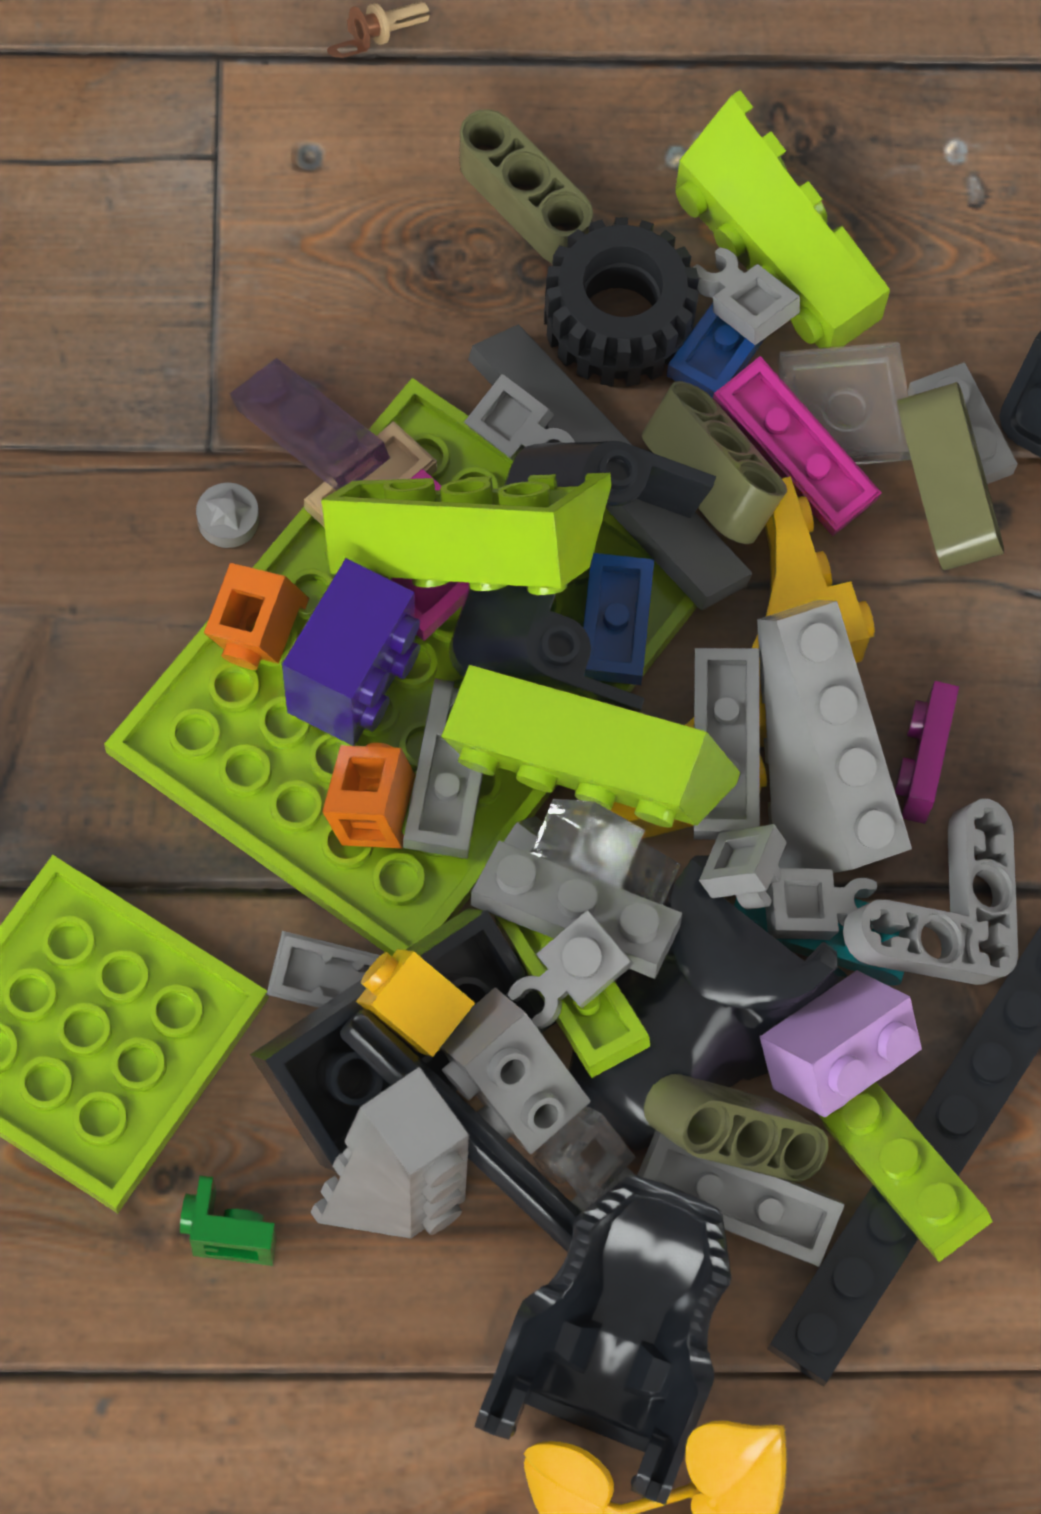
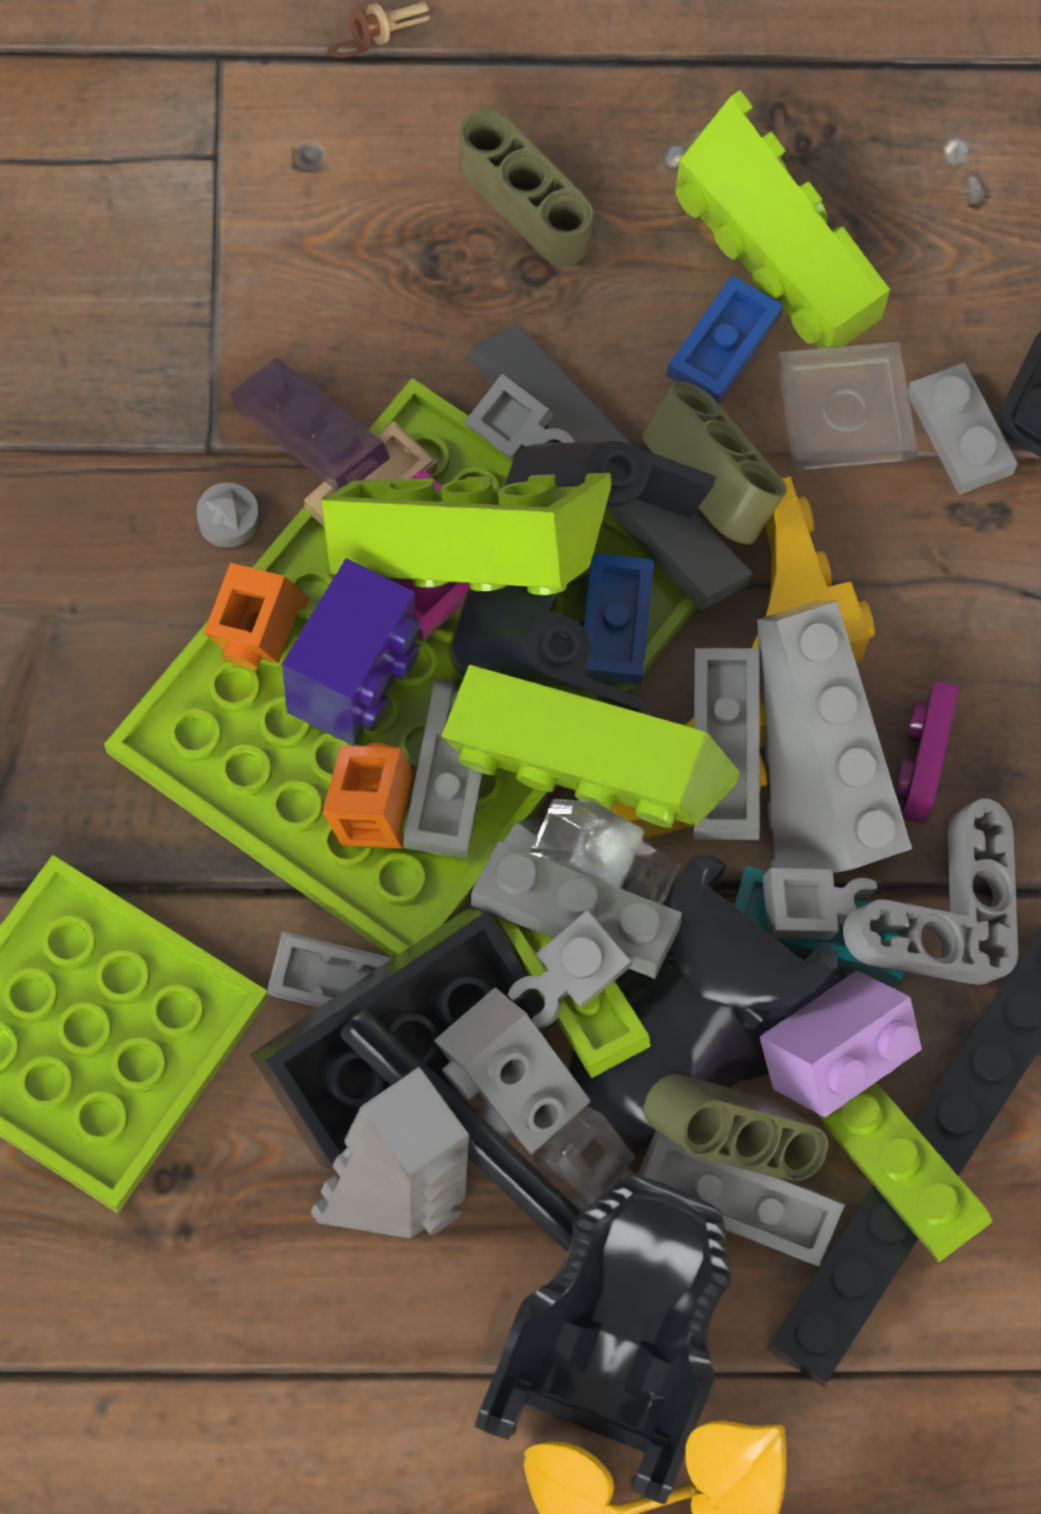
(234, 1237): green bracket -> none
(413, 1000): yellow brick -> none
(620, 259): black tyre -> none
(744, 865): light grey tile -> none
(748, 301): light grey plate -> none
(797, 445): dark pink tile -> none
(950, 476): olive beam -> none

